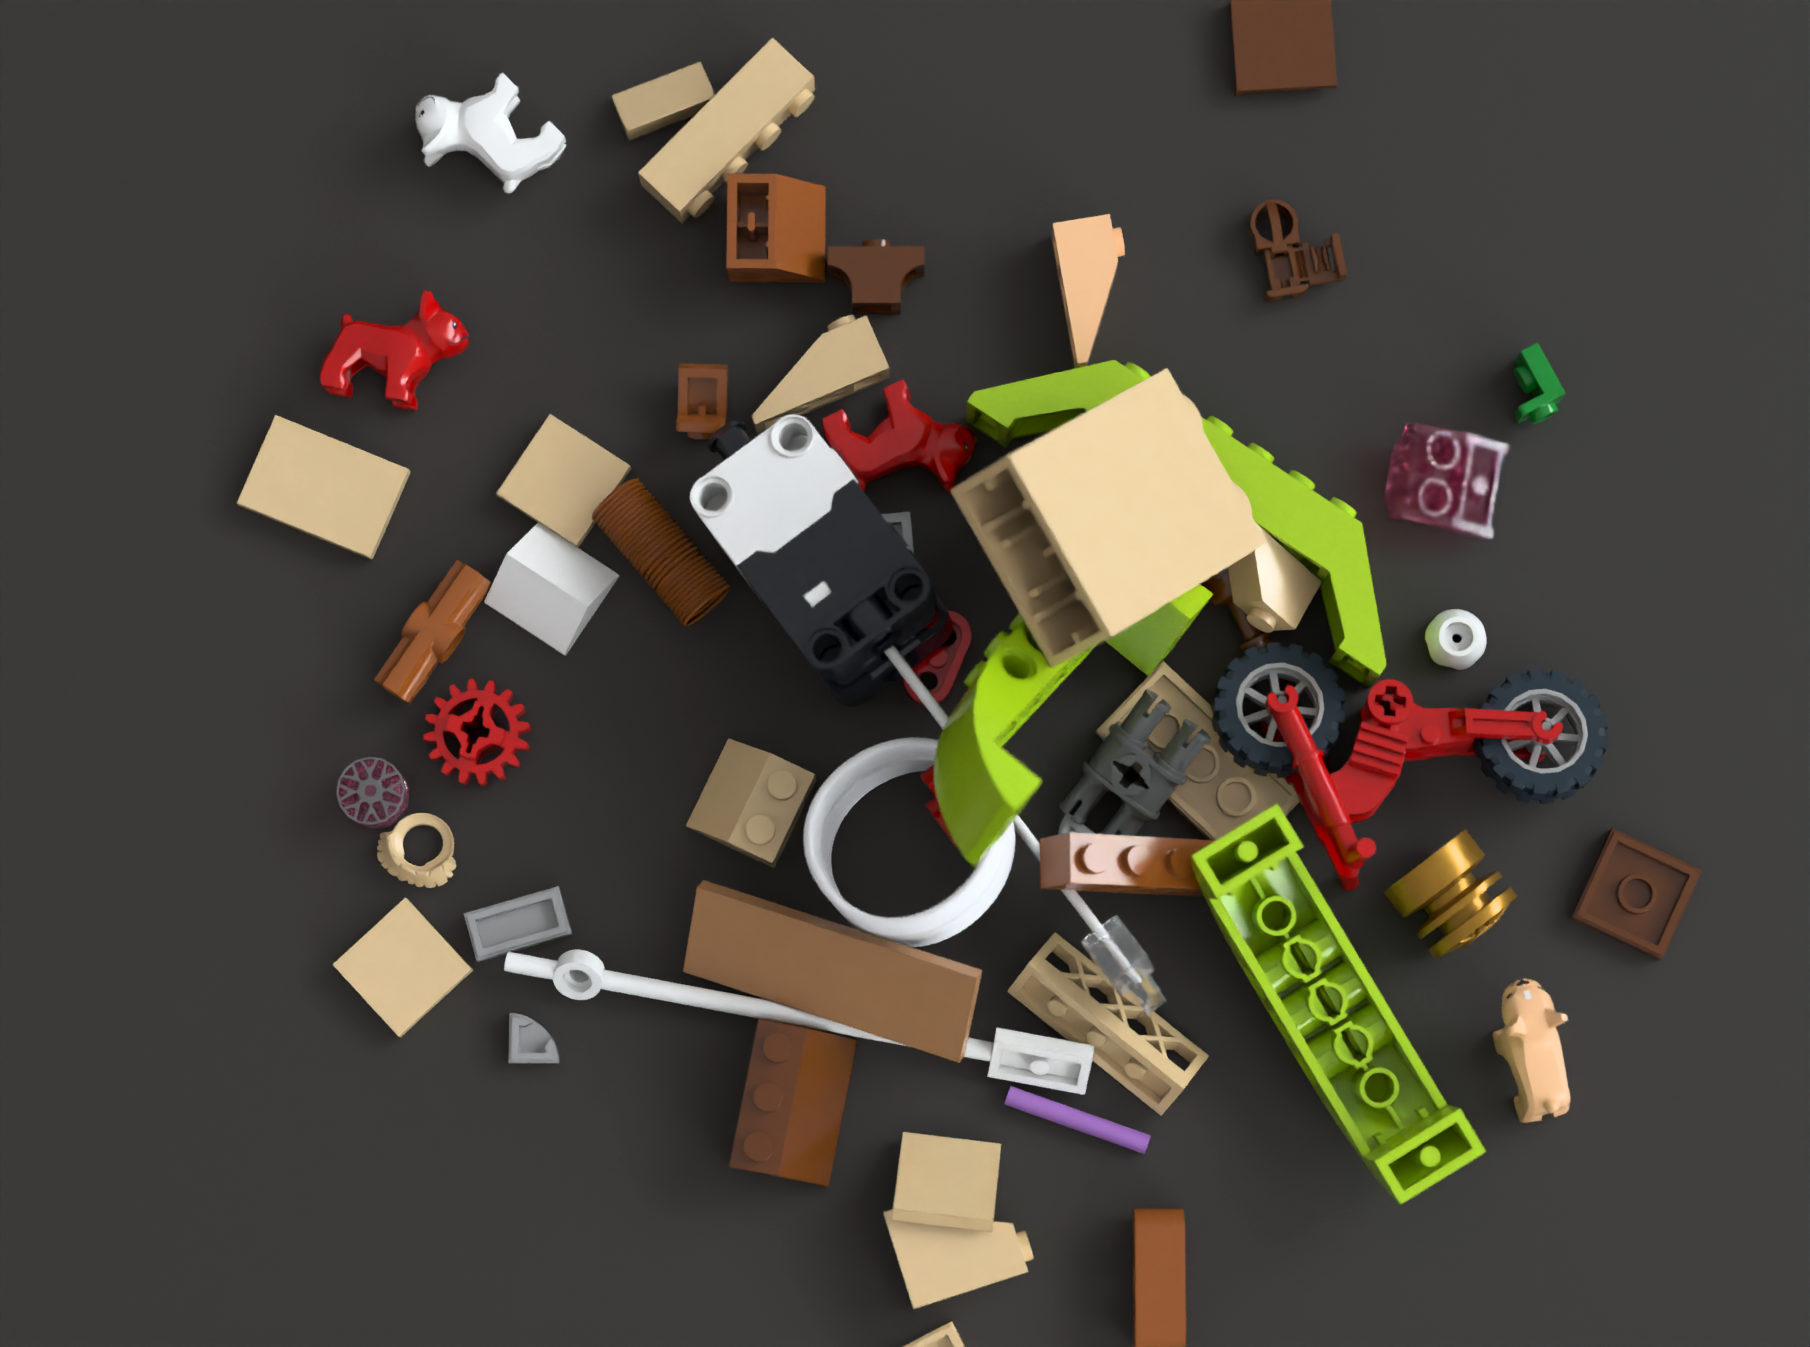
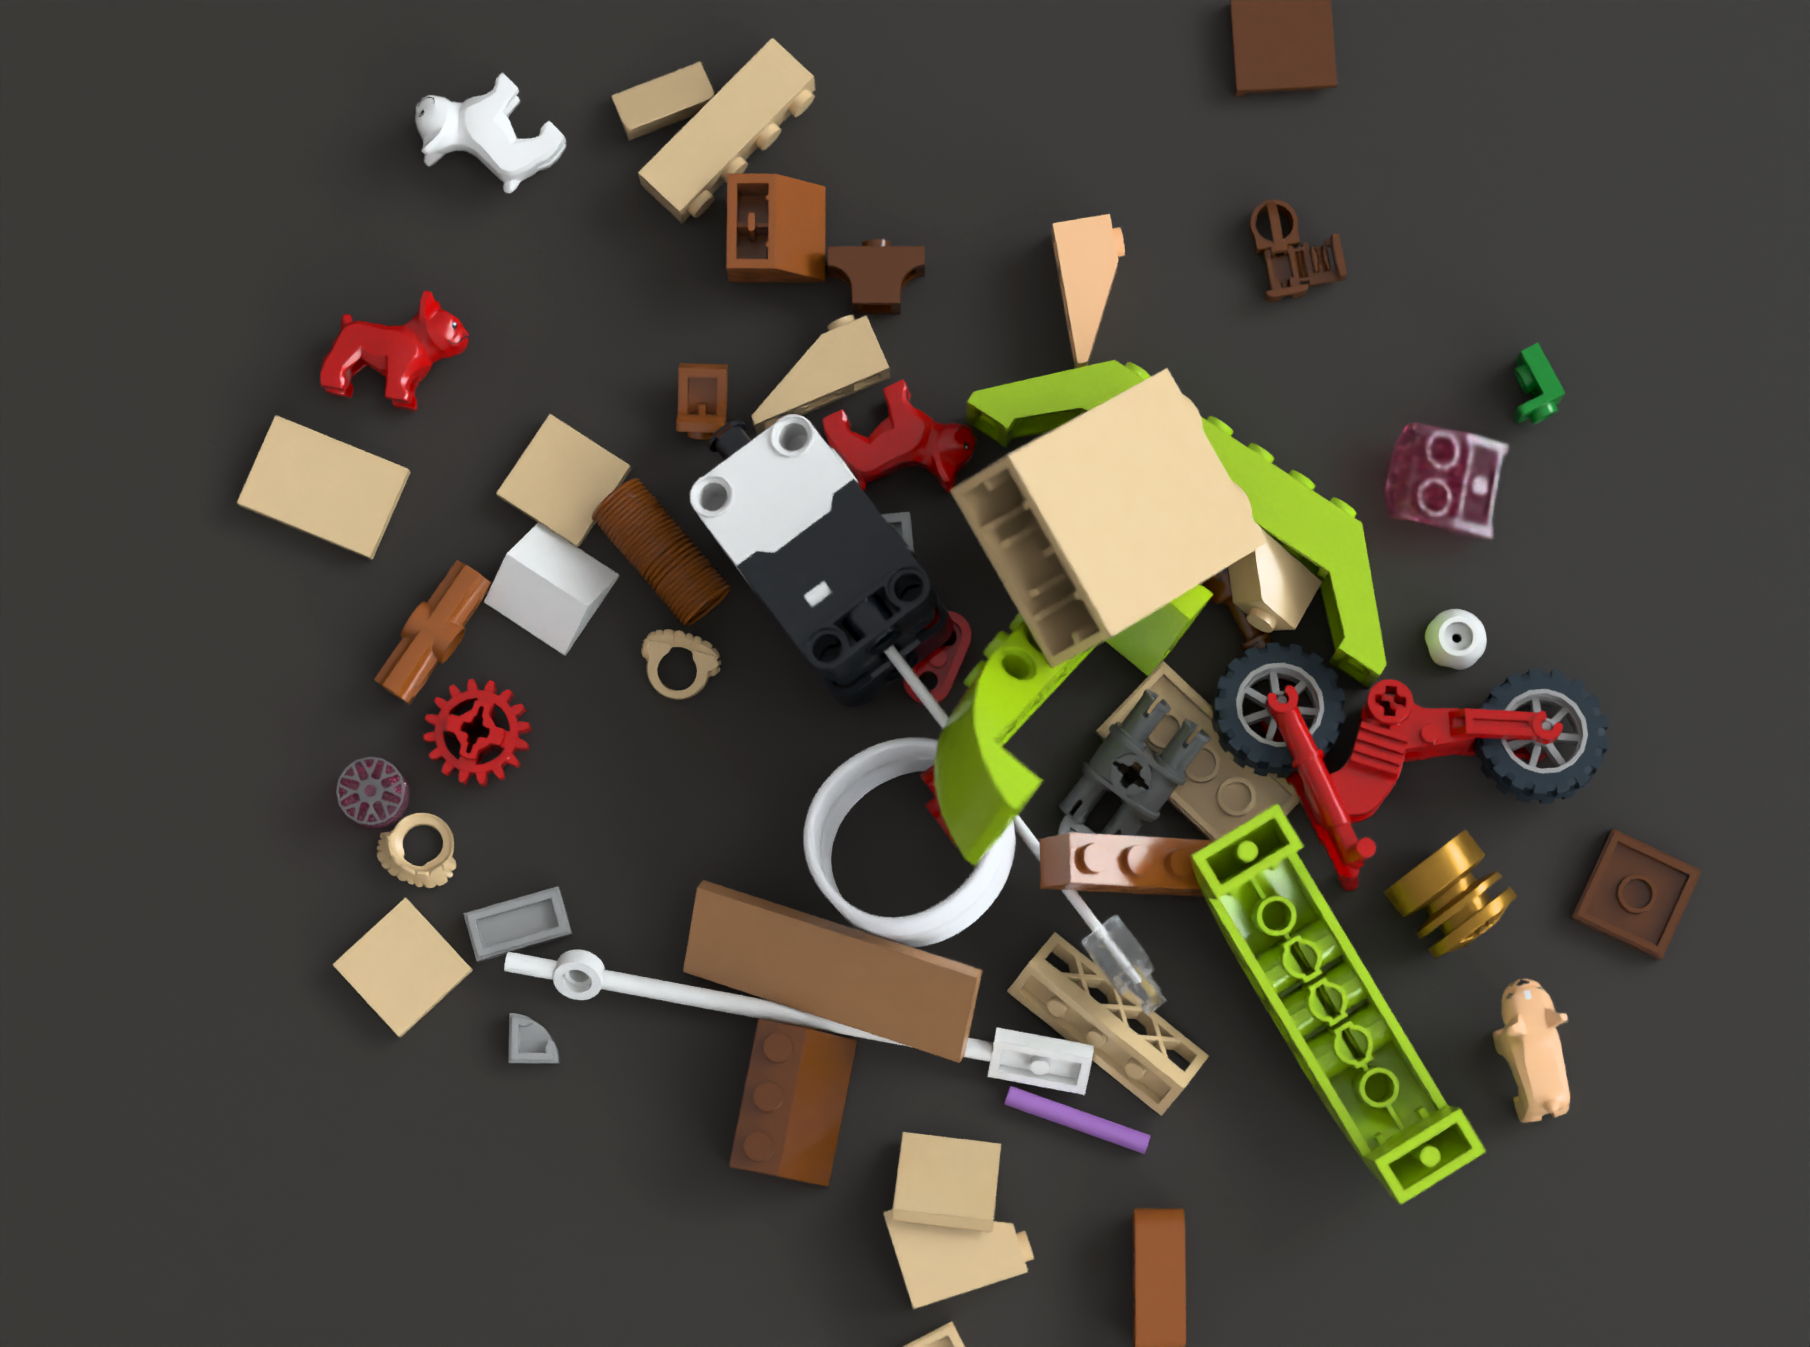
(660, 643): none -> tan piece
(752, 802): tan slope -> none

